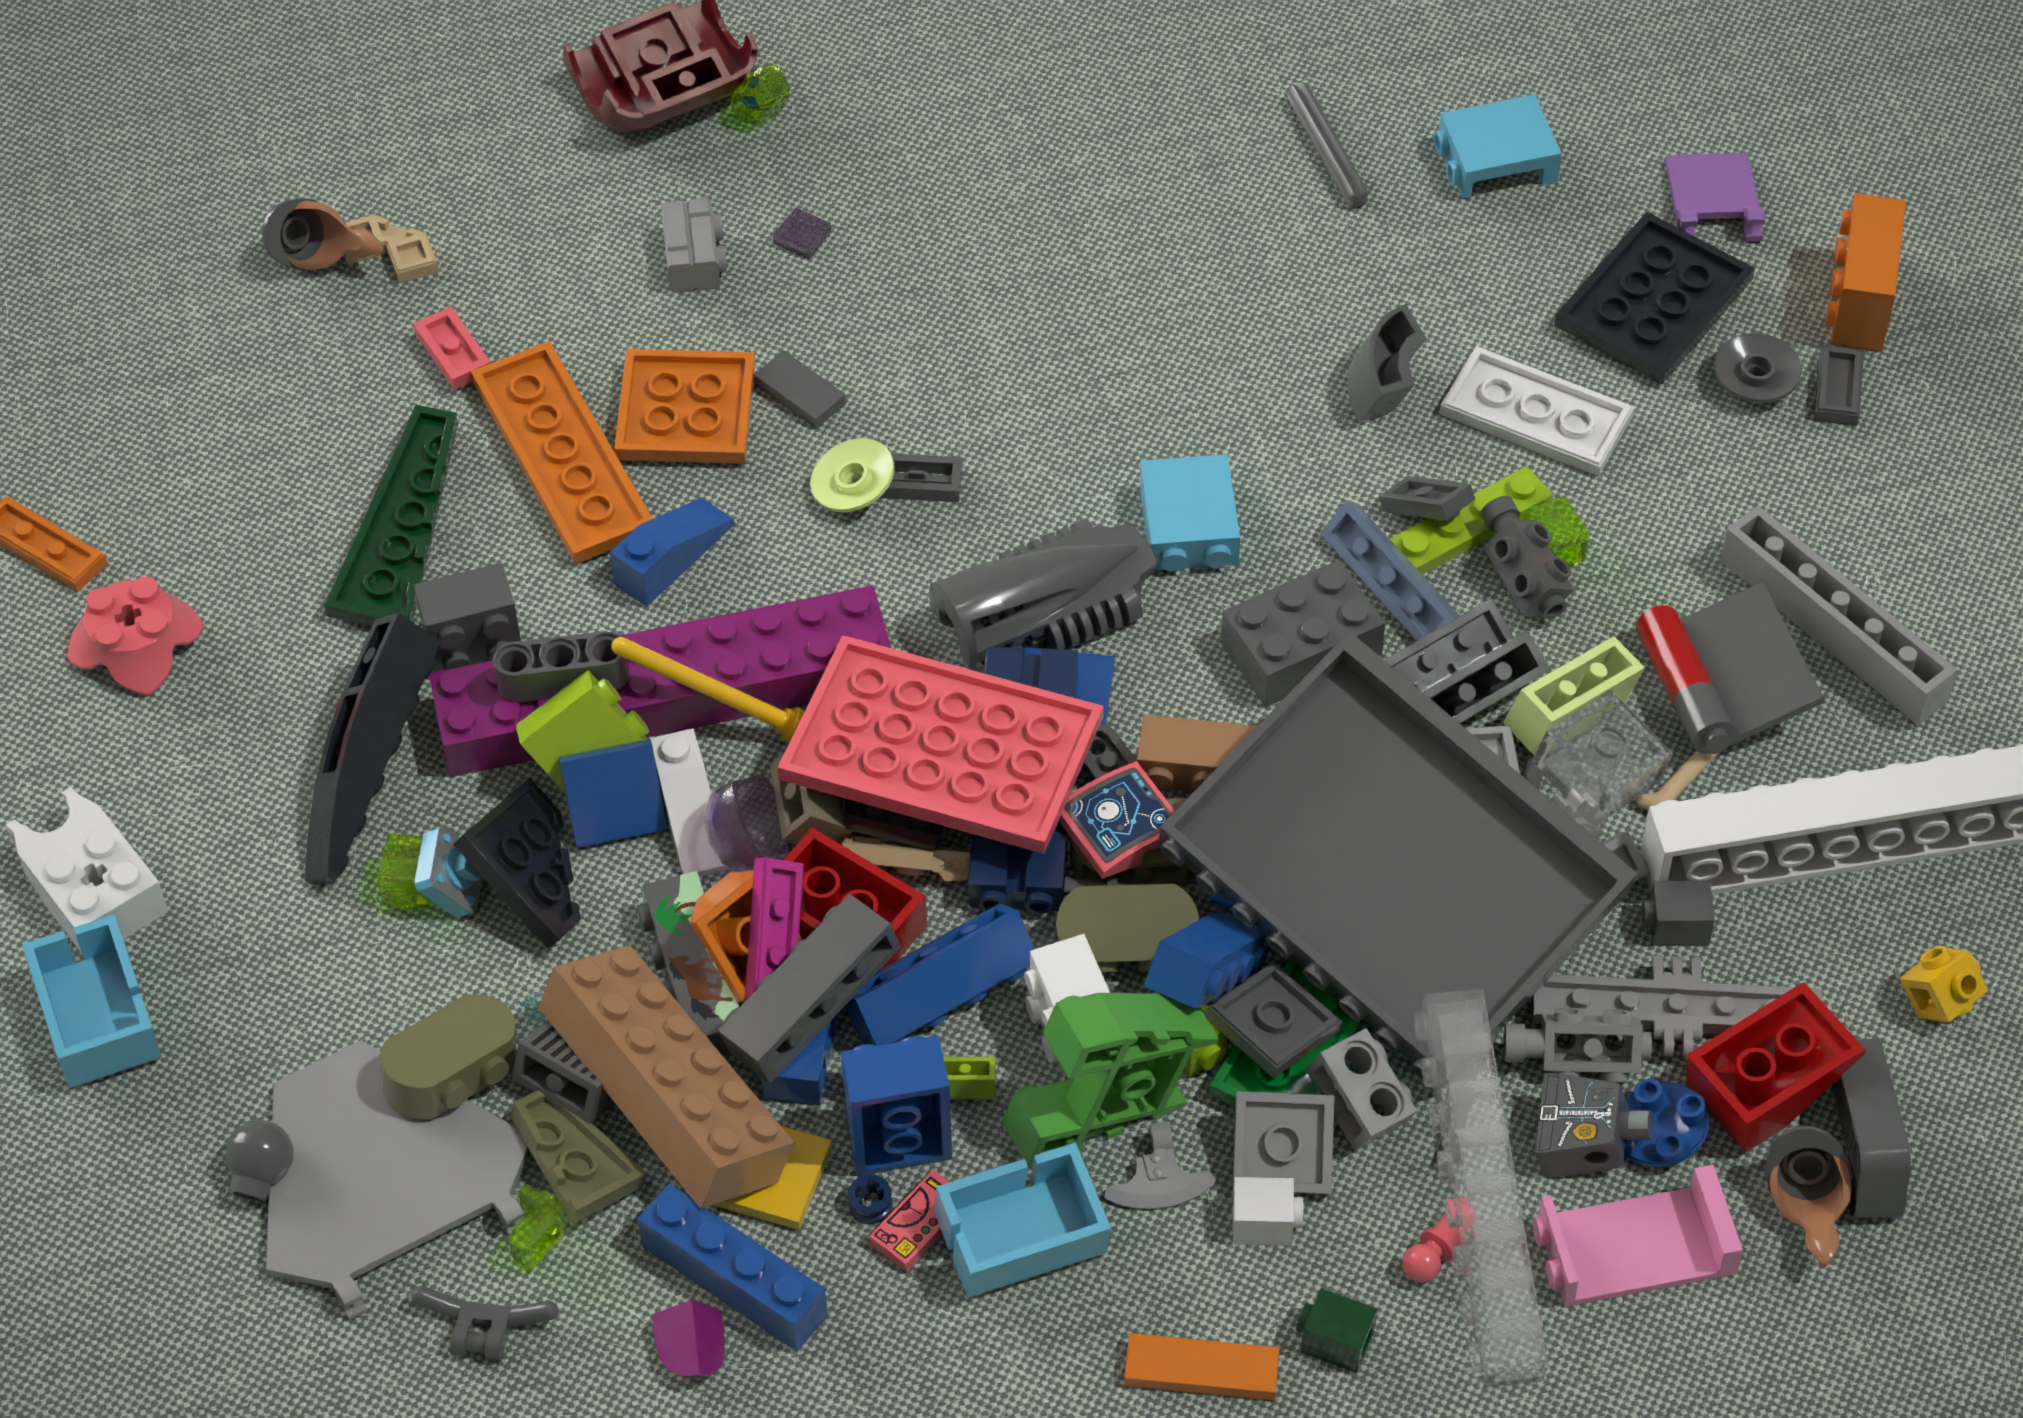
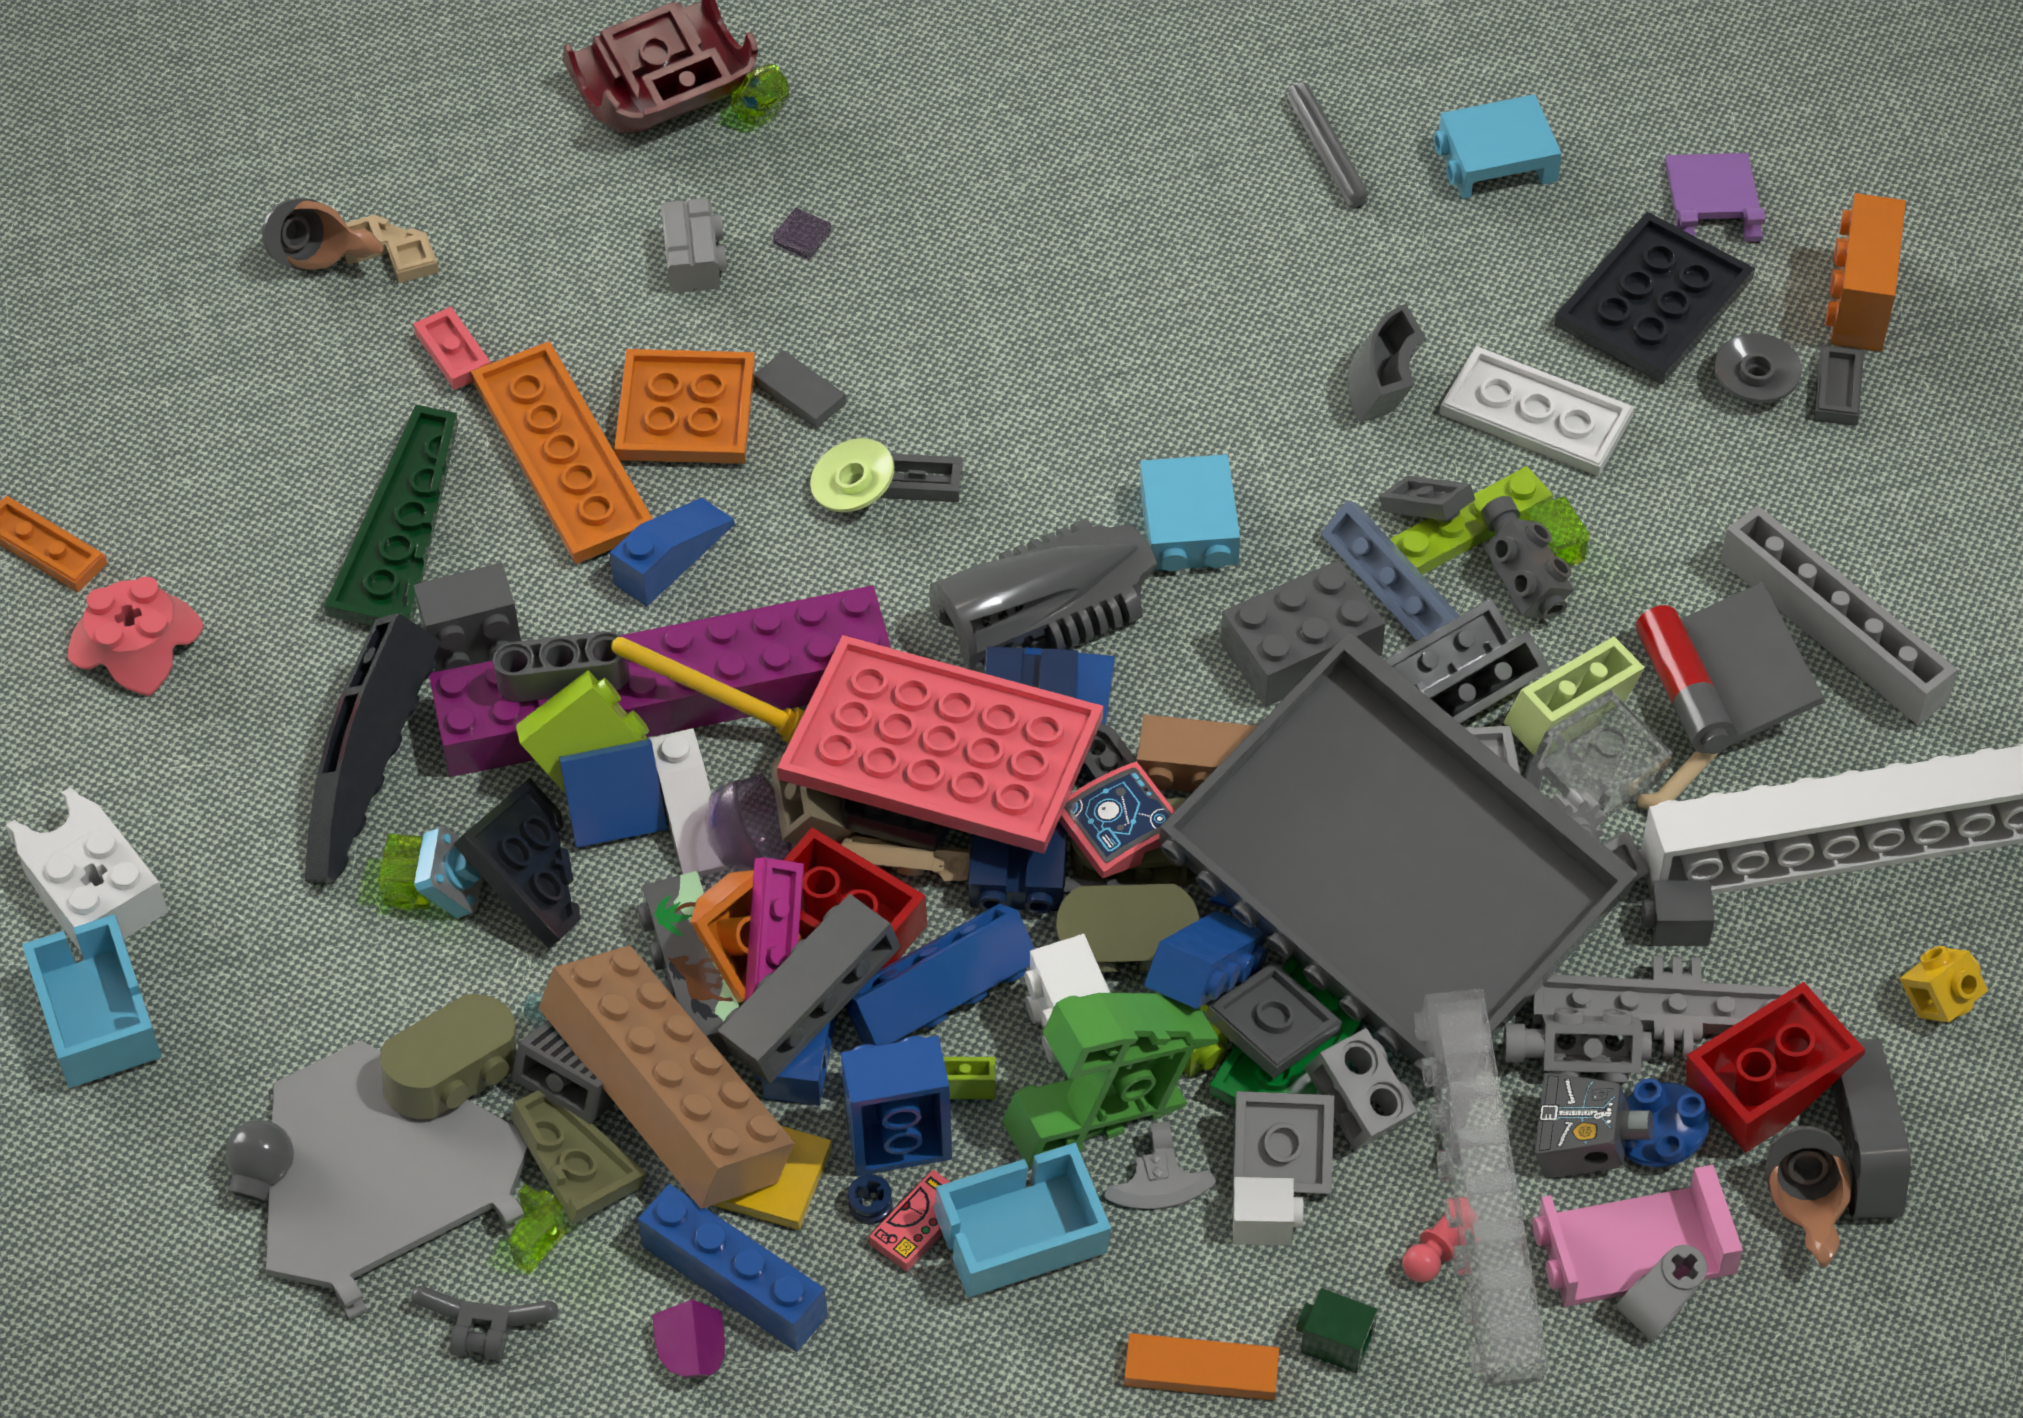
(1659, 1295): none -> light grey piece

